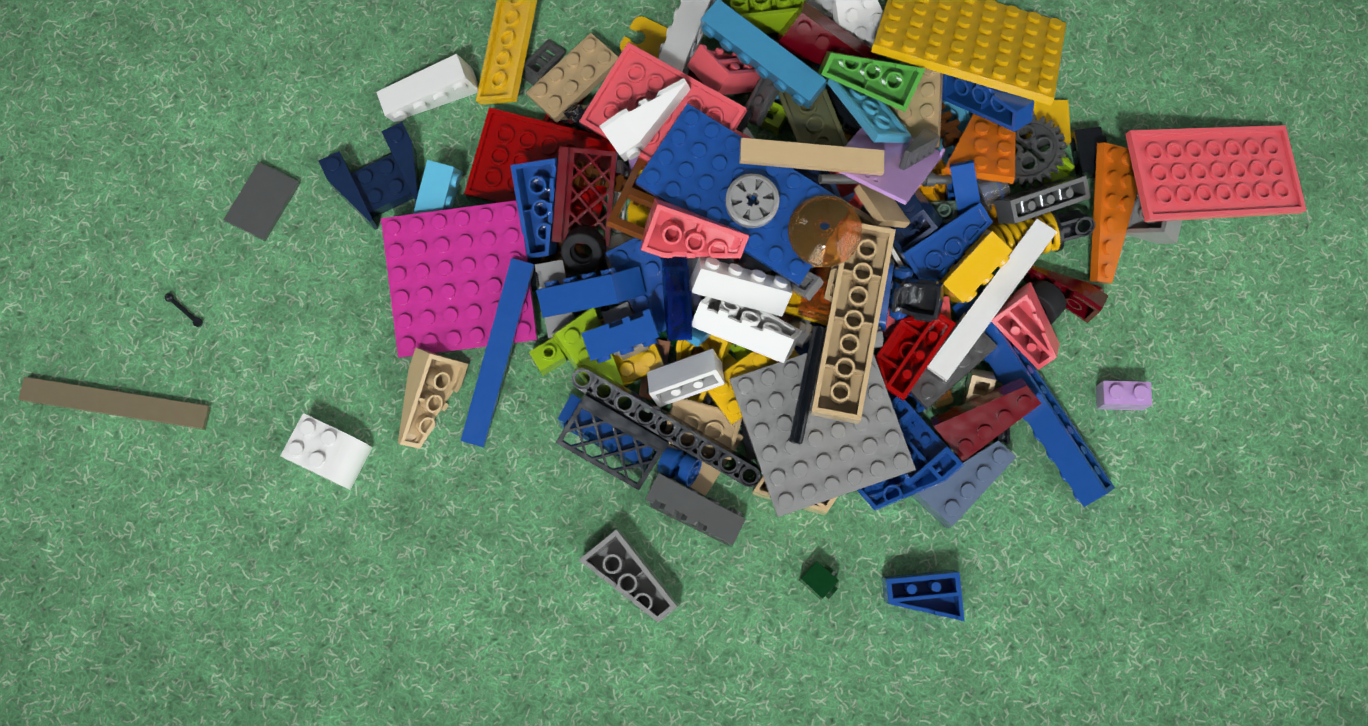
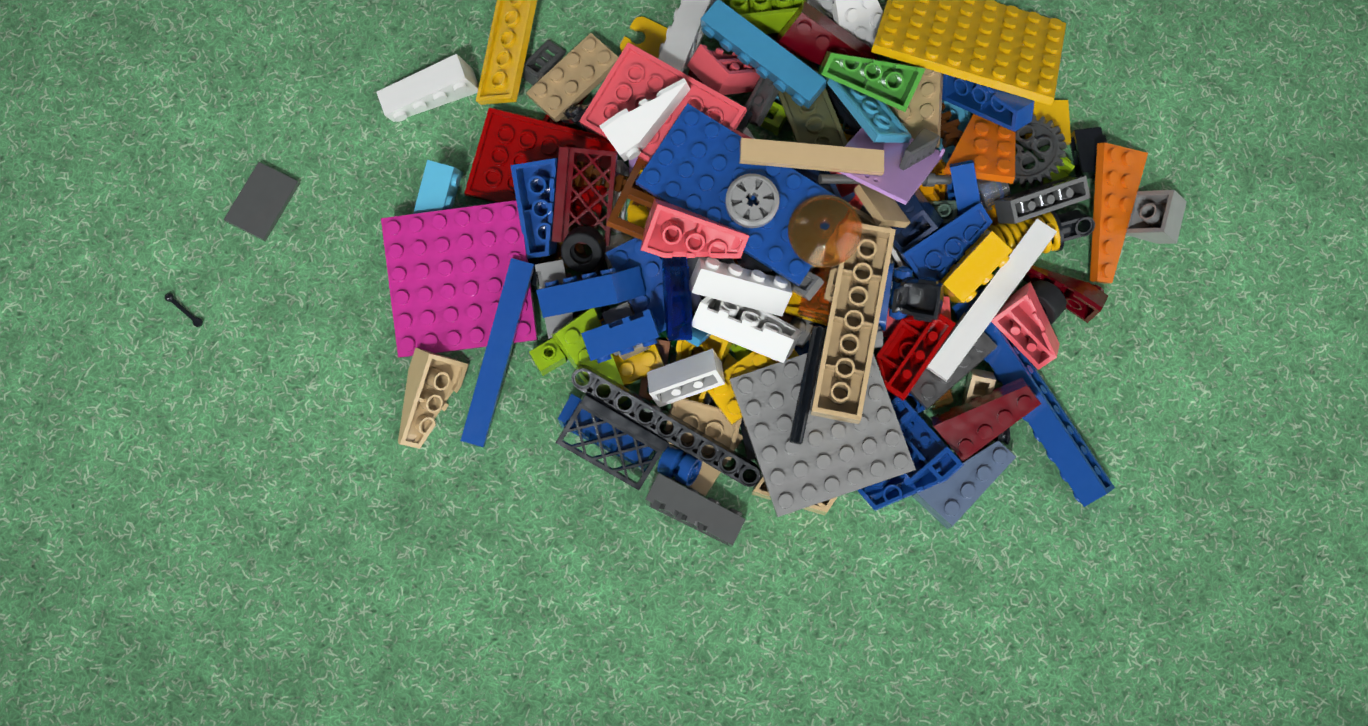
(114, 403): dark tan tile -> none
(326, 451): white brick -> none
(380, 184): dark blue wedge -> none
(630, 575): light grey wedge -> none
(820, 580): dark green brick -> none
(926, 592): blue wedge -> none
(1123, 395): lavender brick -> none
(1215, 172): coral plate -> none

